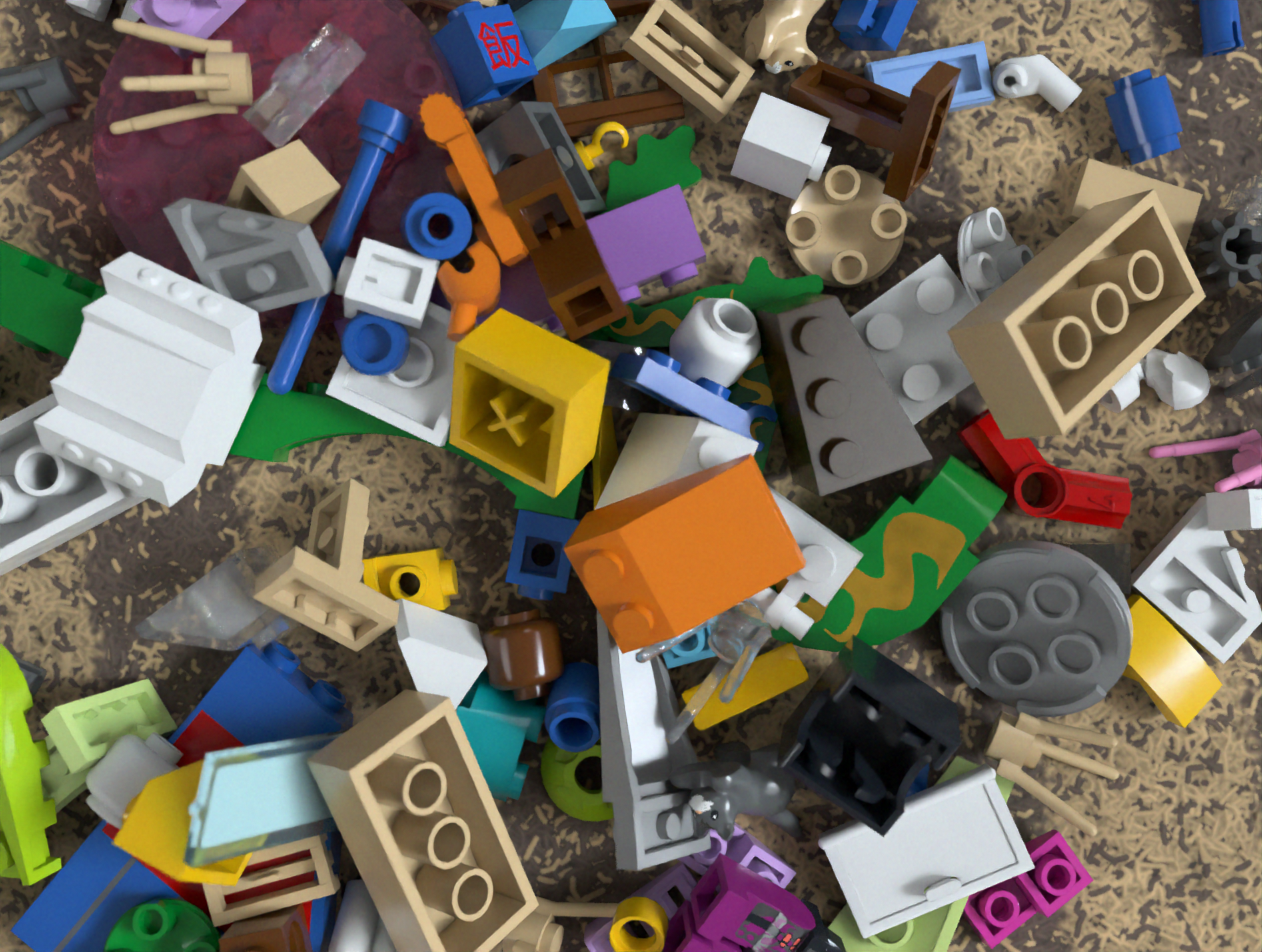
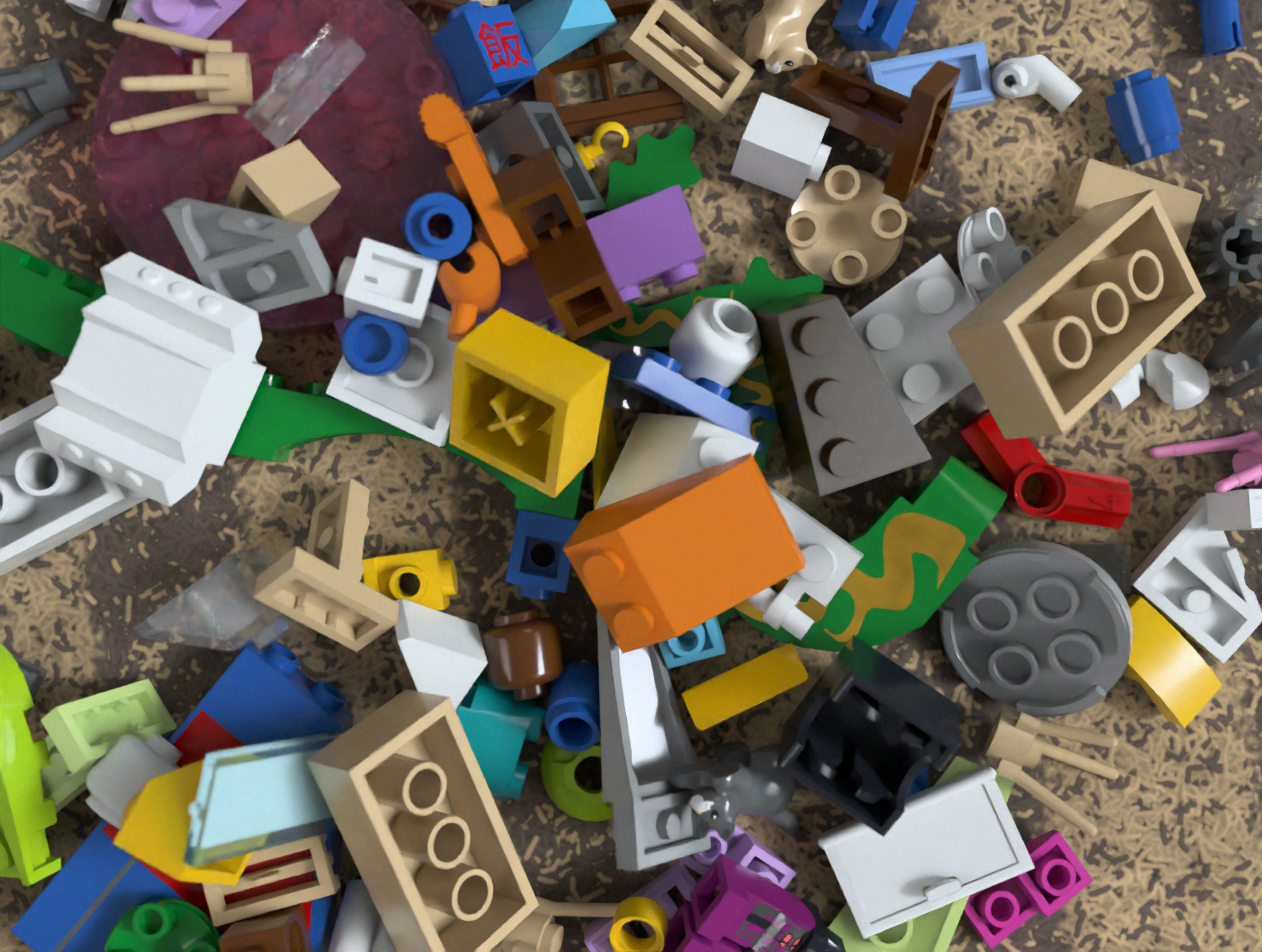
(381, 133): blue piece -> none
(735, 639): clear plant -> none

